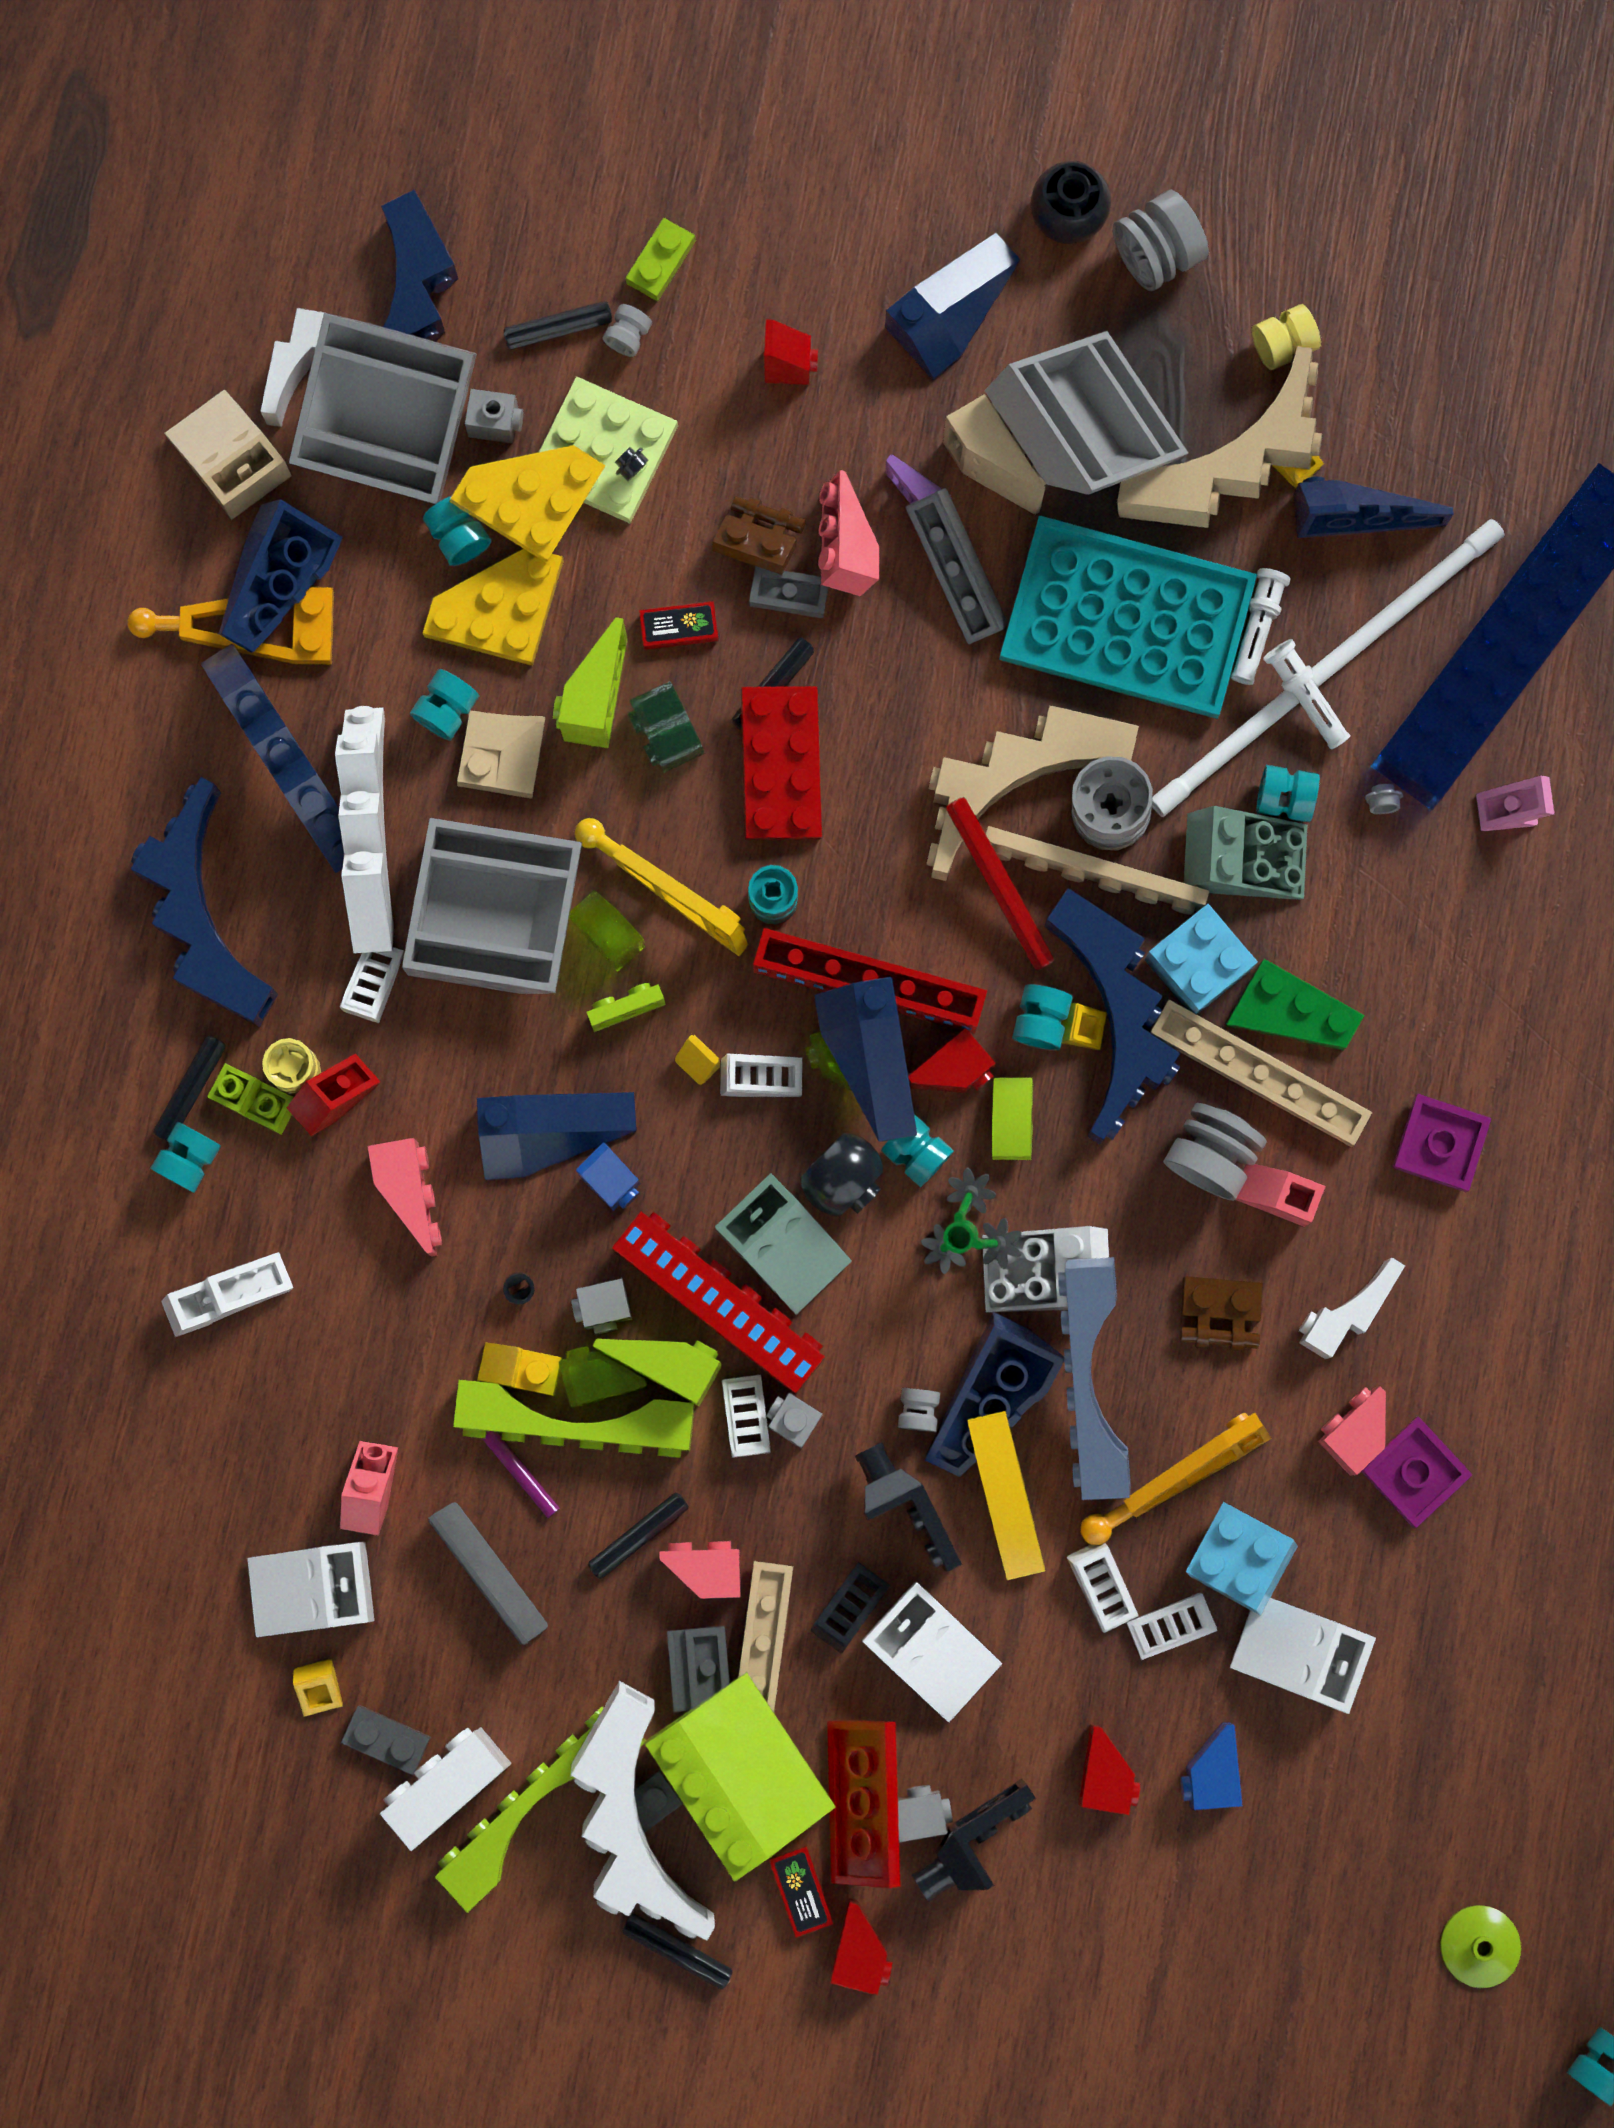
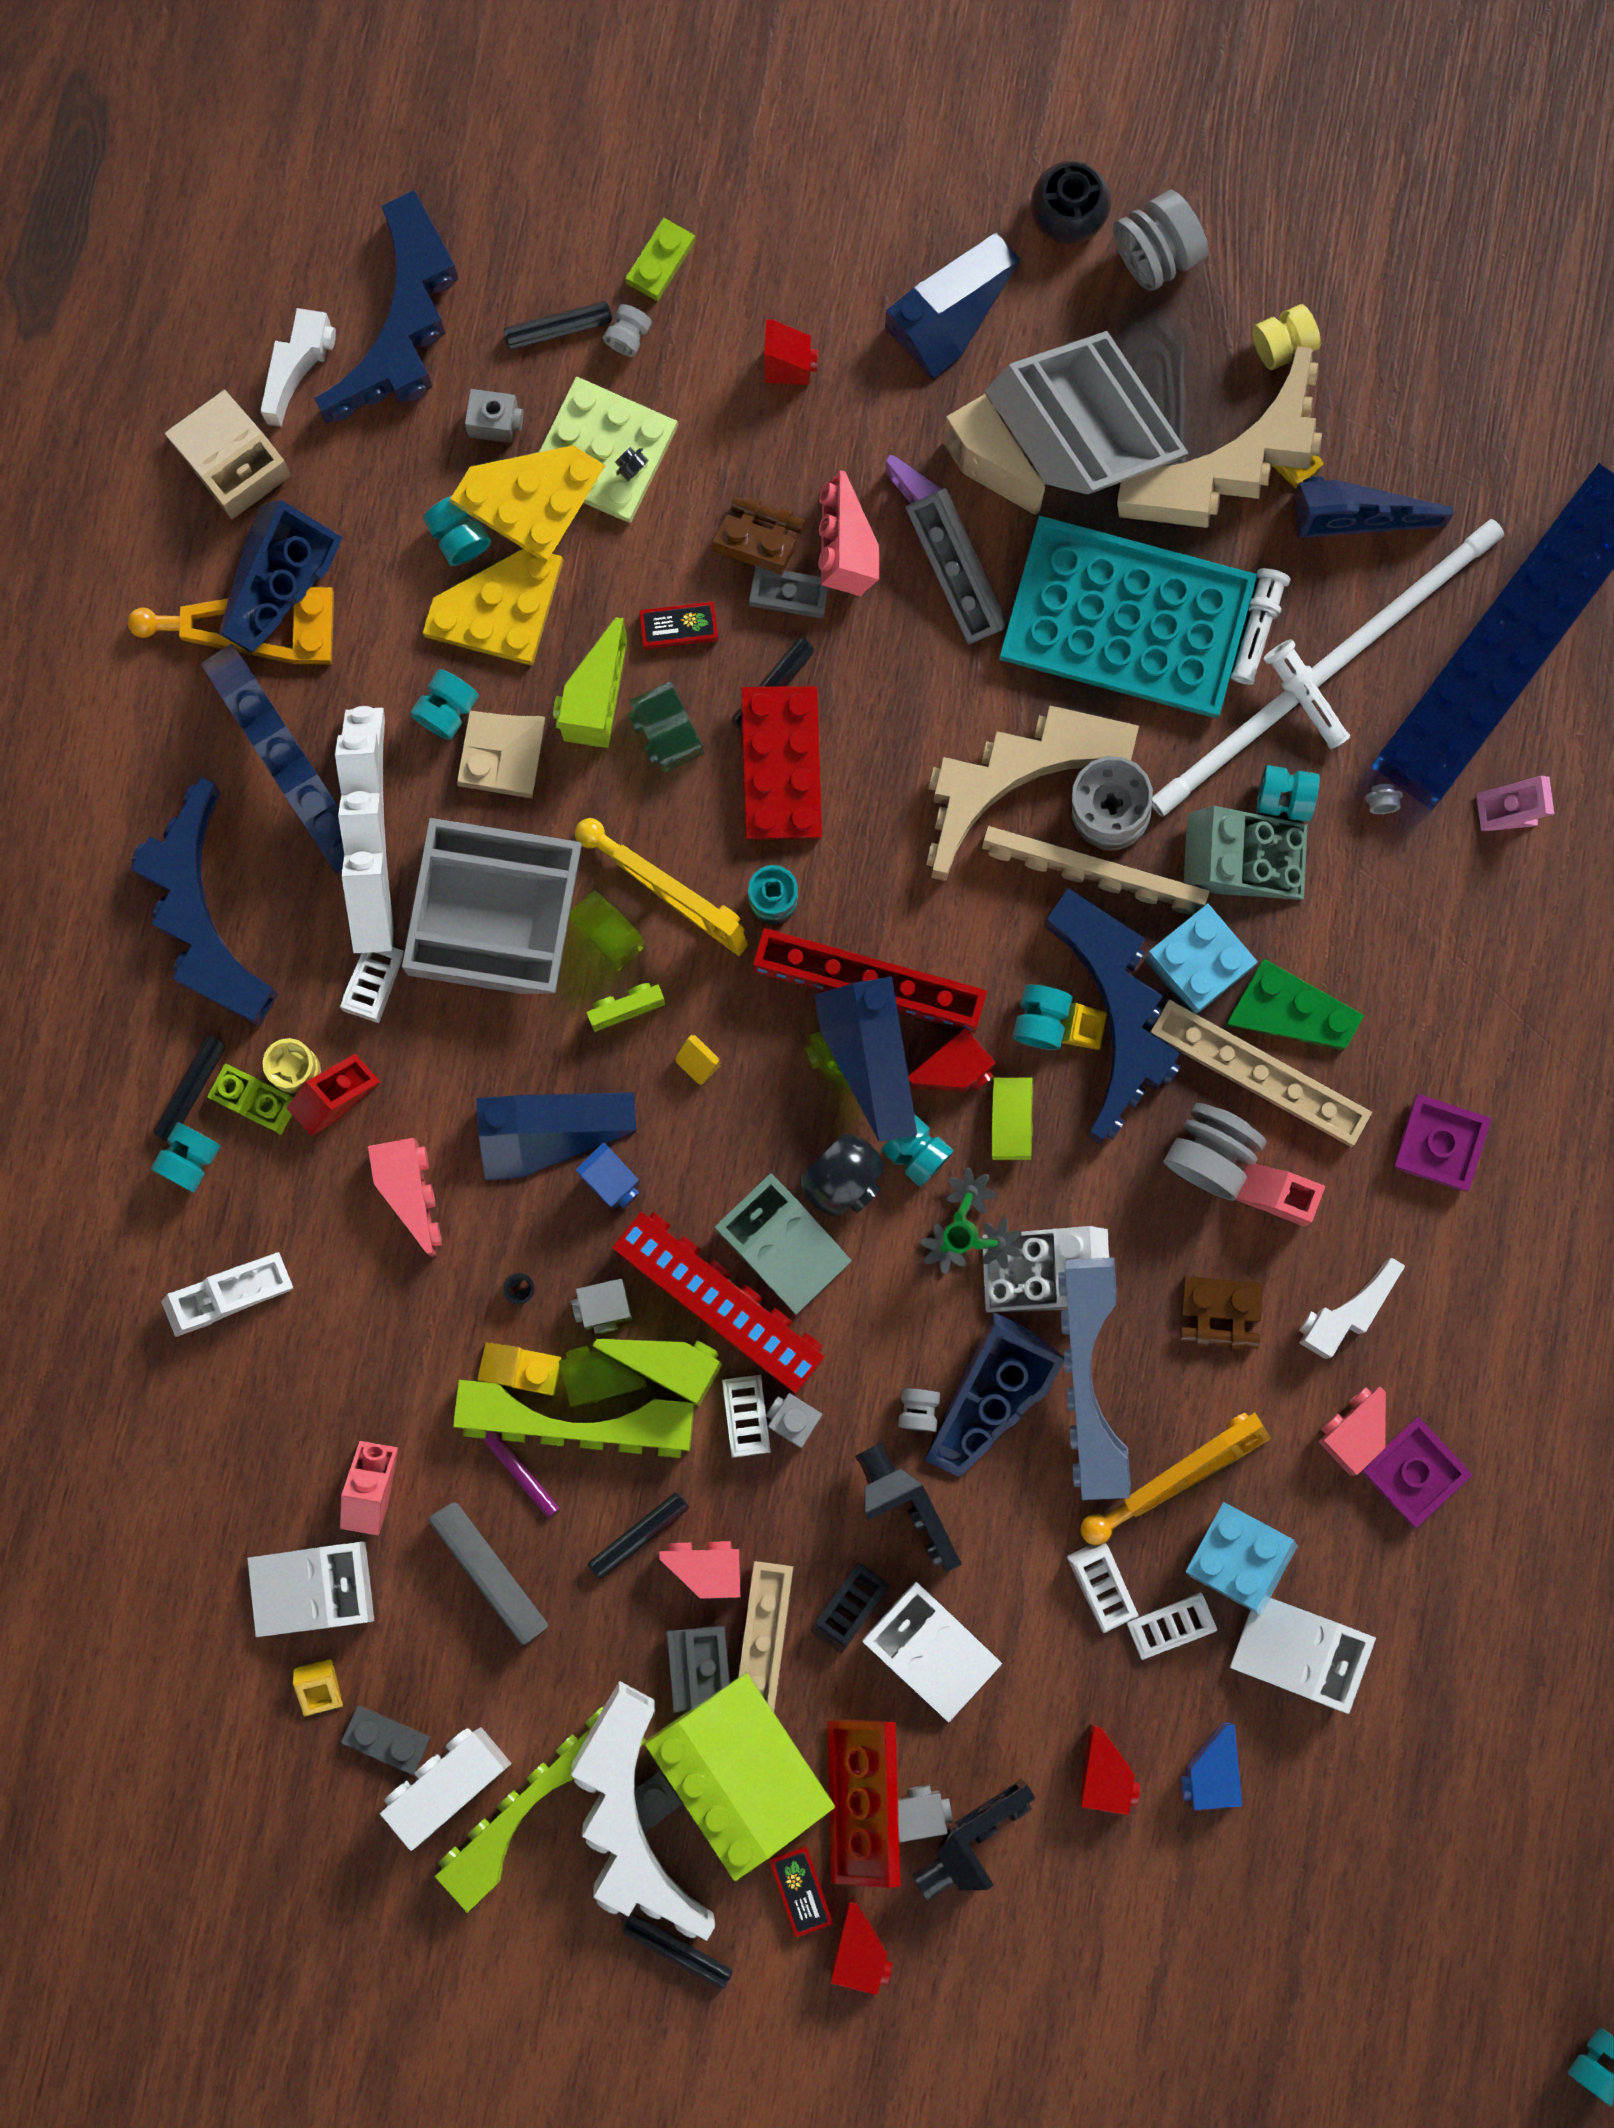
(382, 408): light grey slope -> none
(744, 1089): white slope -> none
(999, 883): red axle -> none
(1006, 1495): yellow slope -> none
(1460, 1944): lime dish -> none

